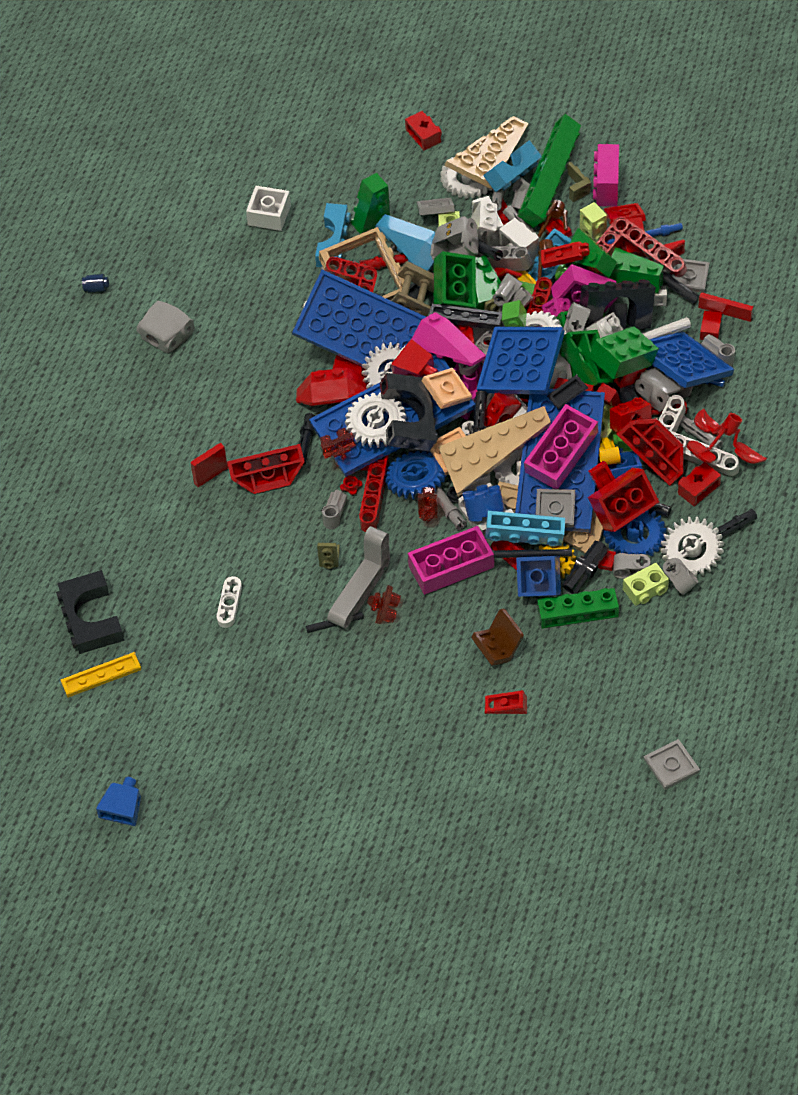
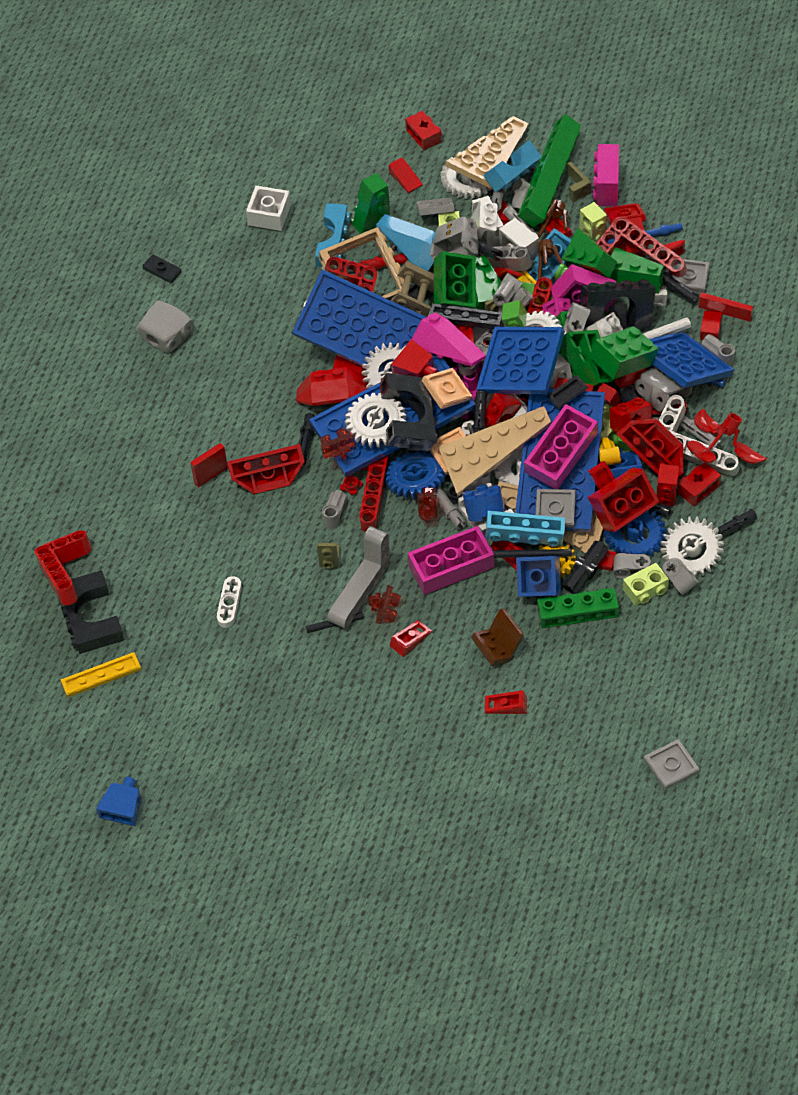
(57, 552): none -> red beam
(95, 283): dark blue brick -> none
(161, 268): none -> black plate
(404, 175): none -> red slope
(409, 638): none -> red slope
(564, 254): red hinge -> none
(667, 484): none -> red brick

